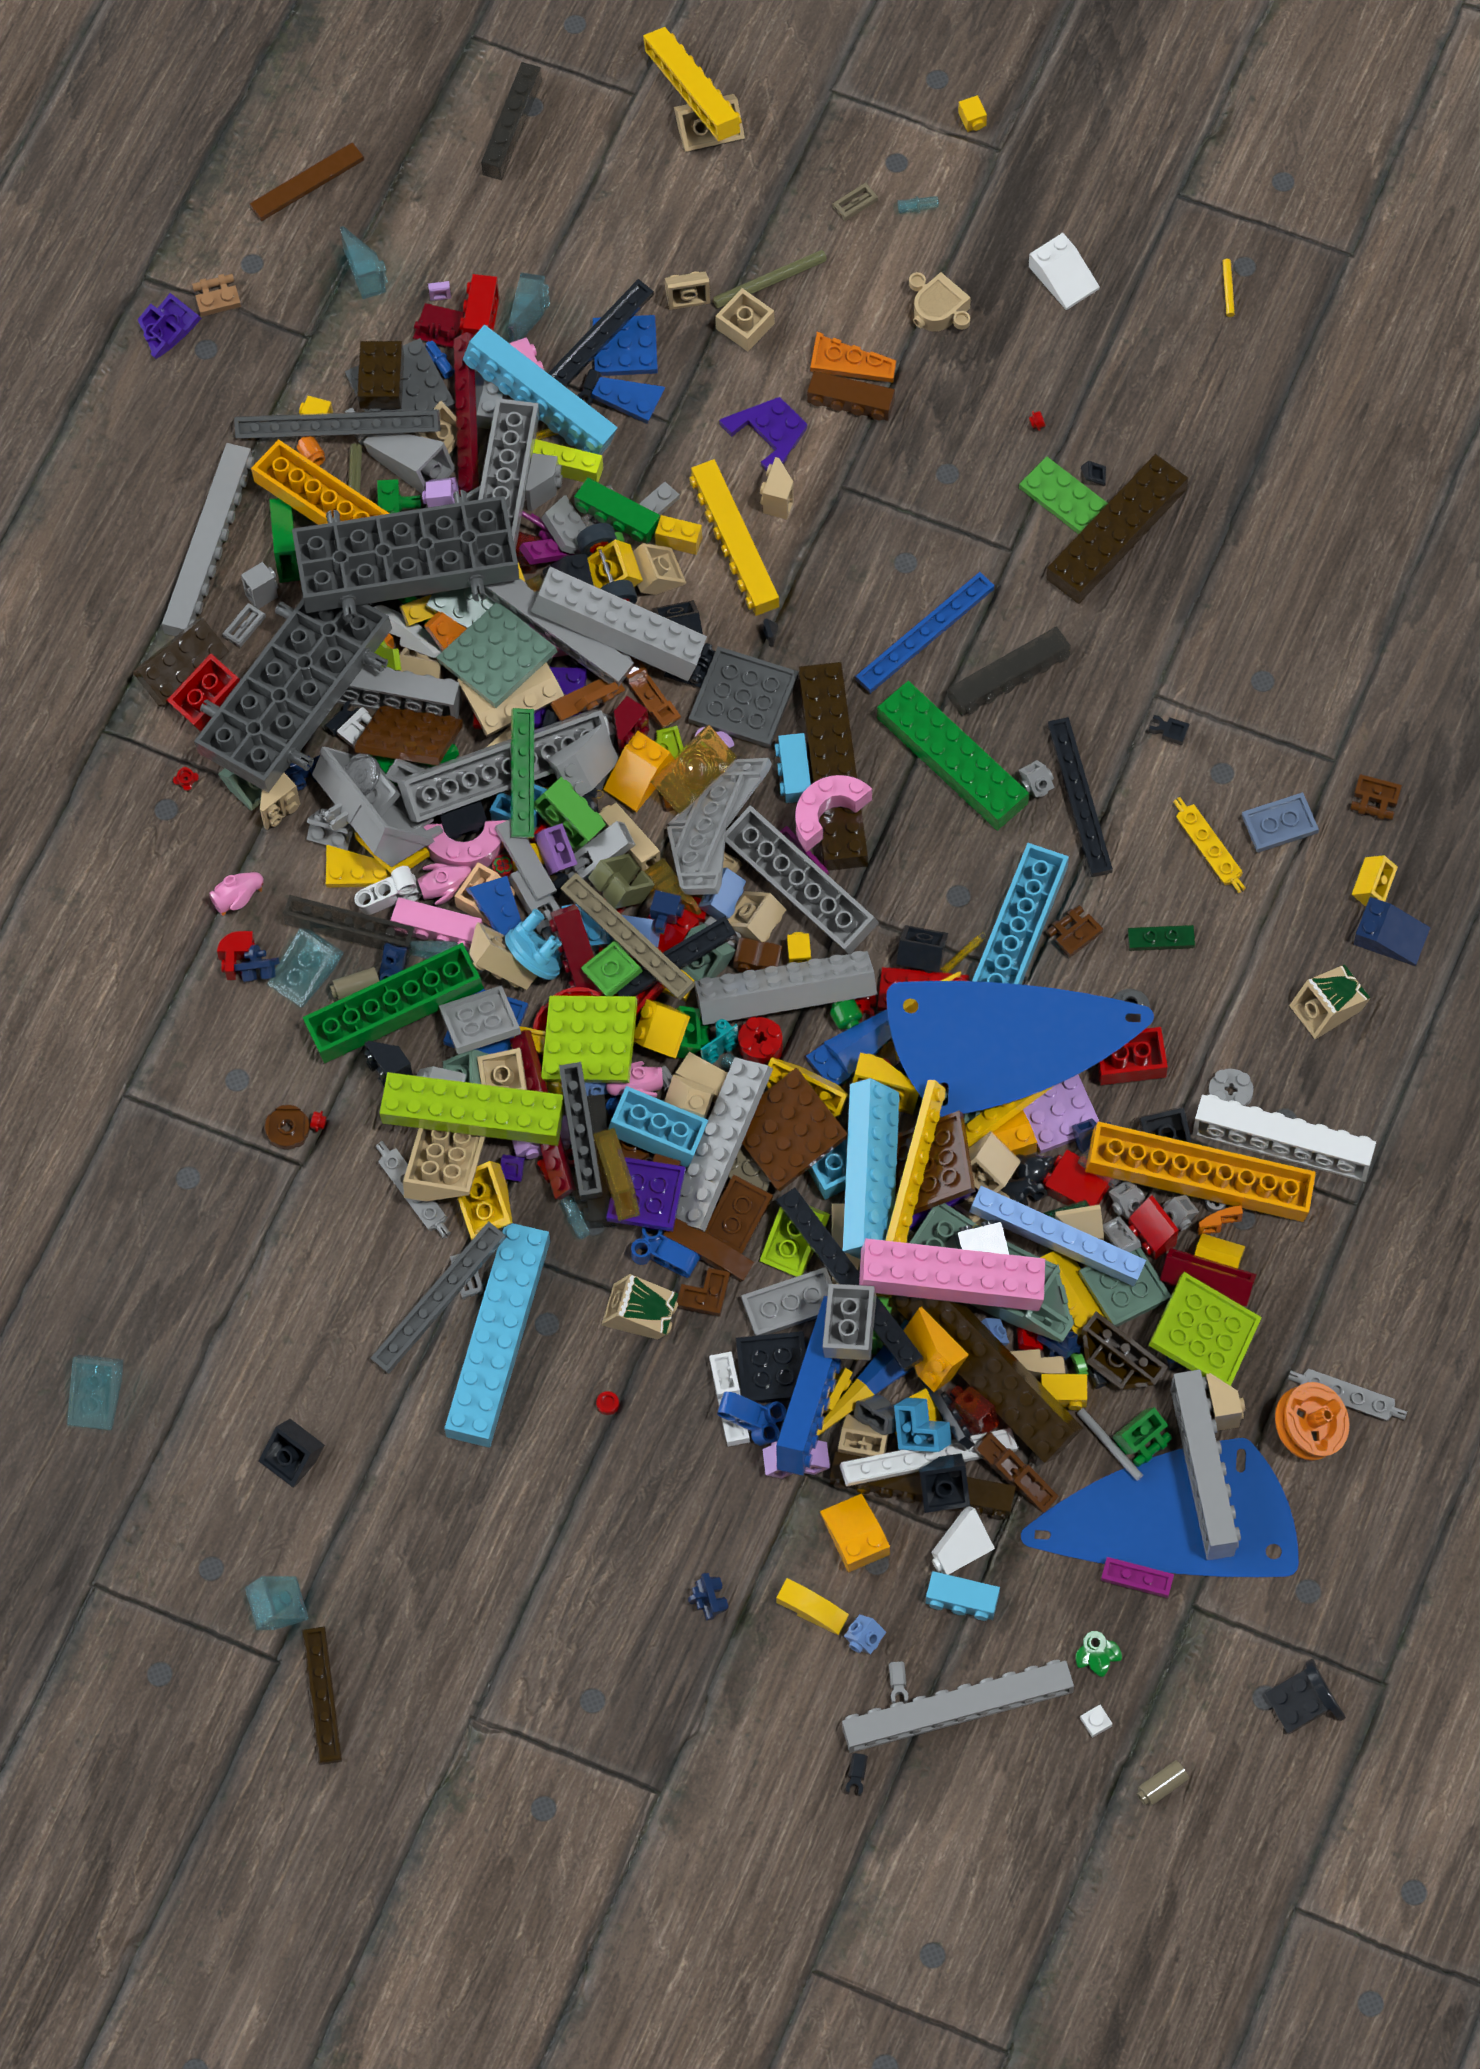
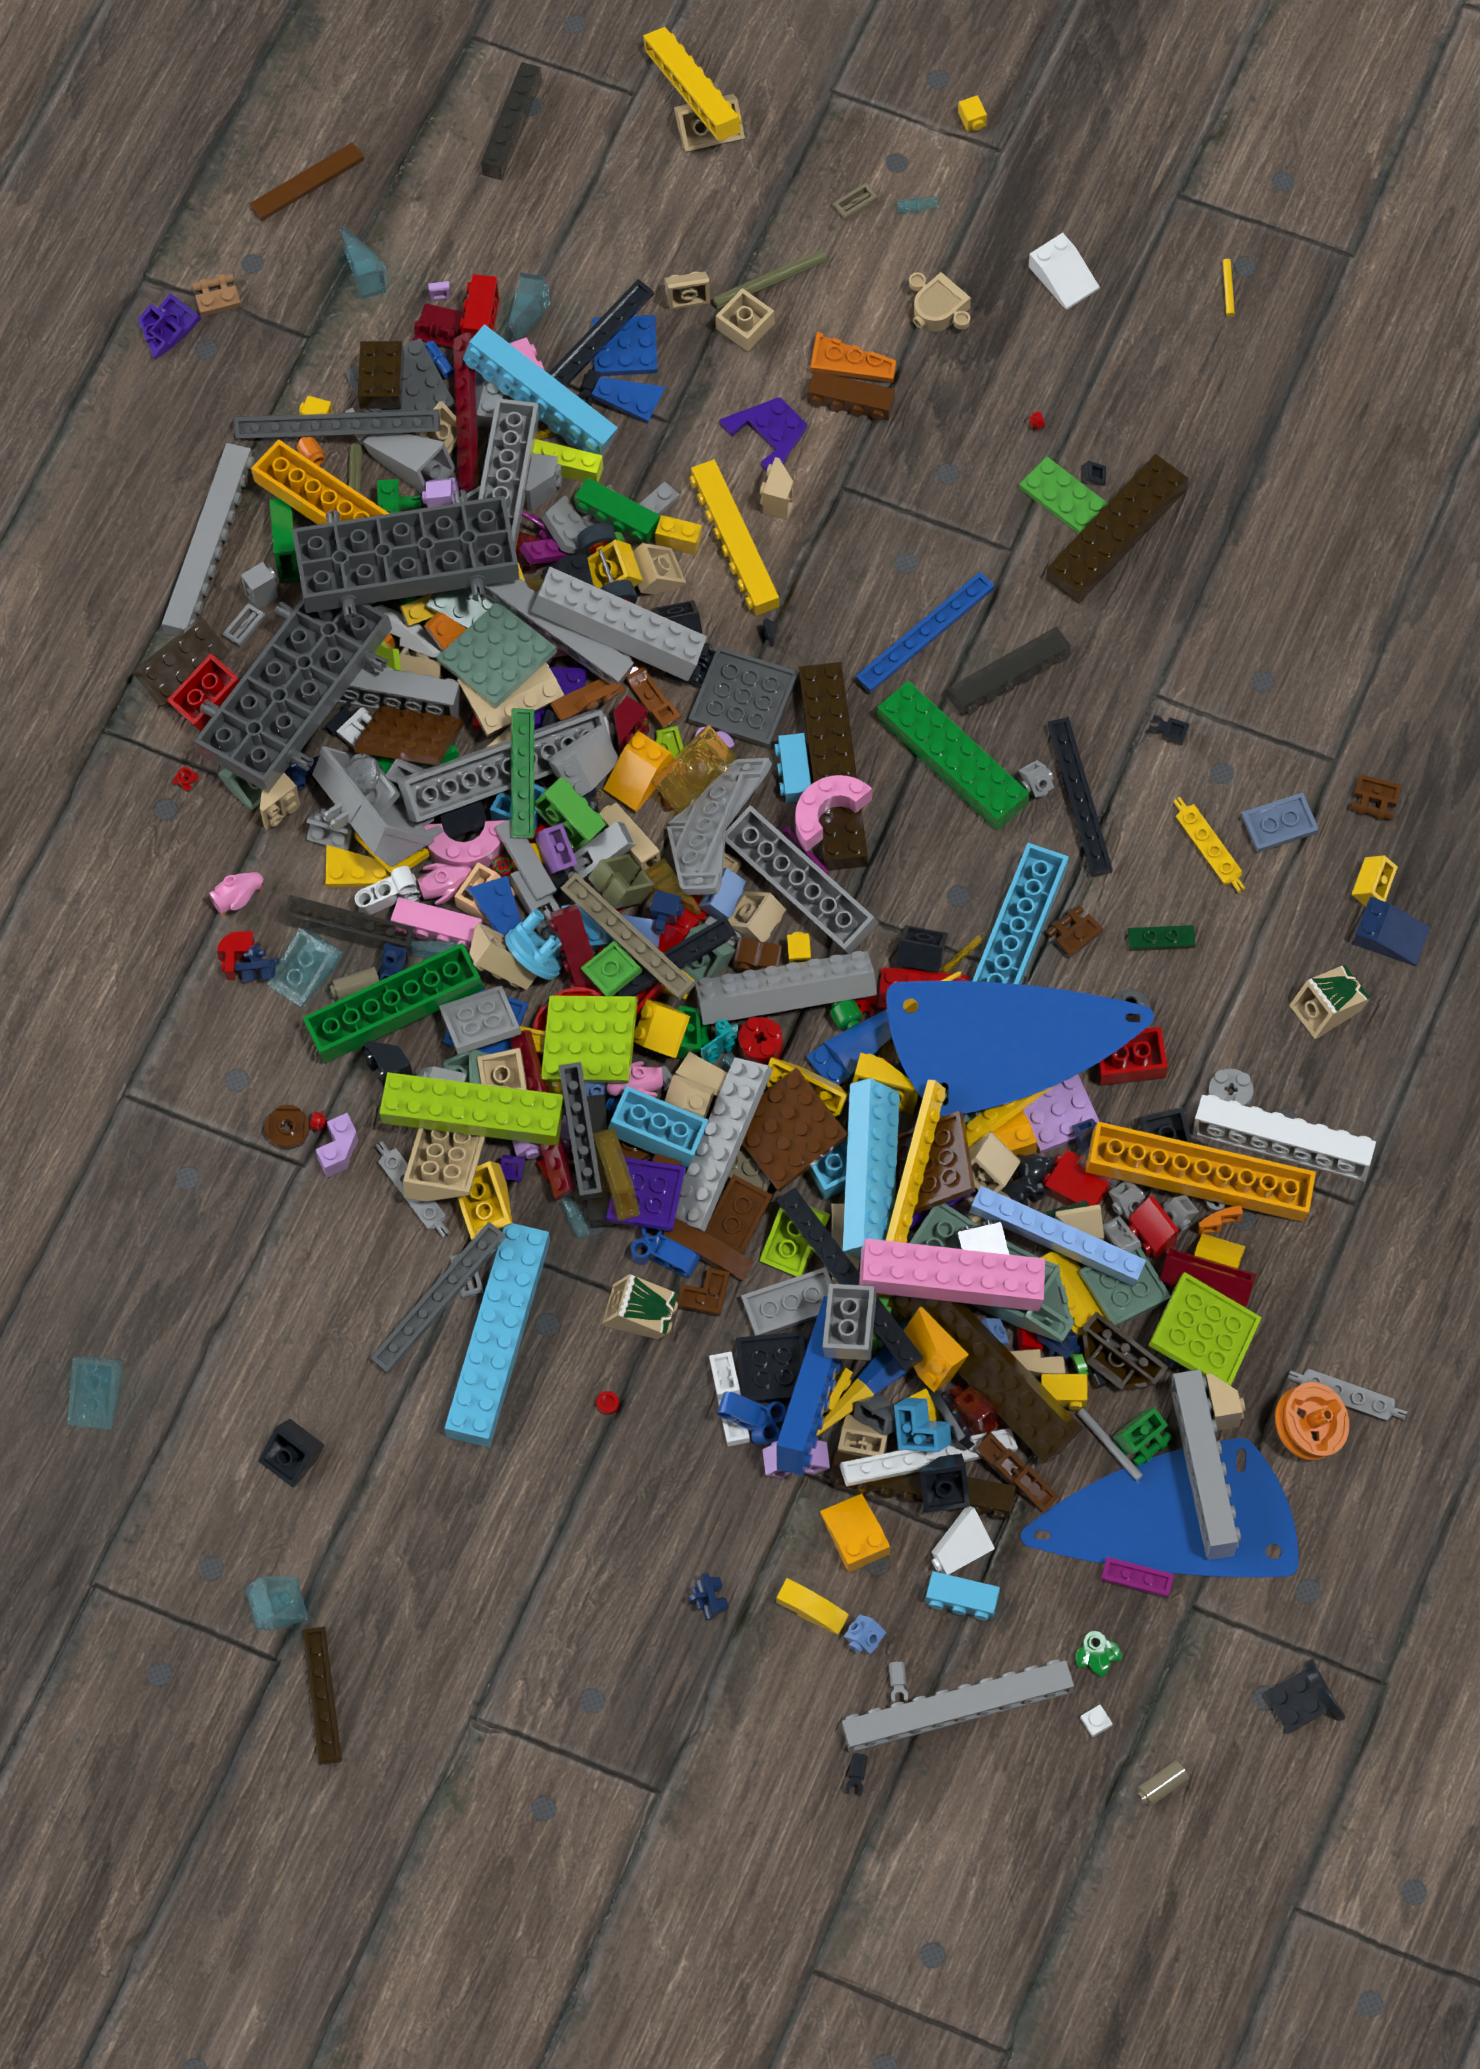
(337, 1154): none -> lavender brick

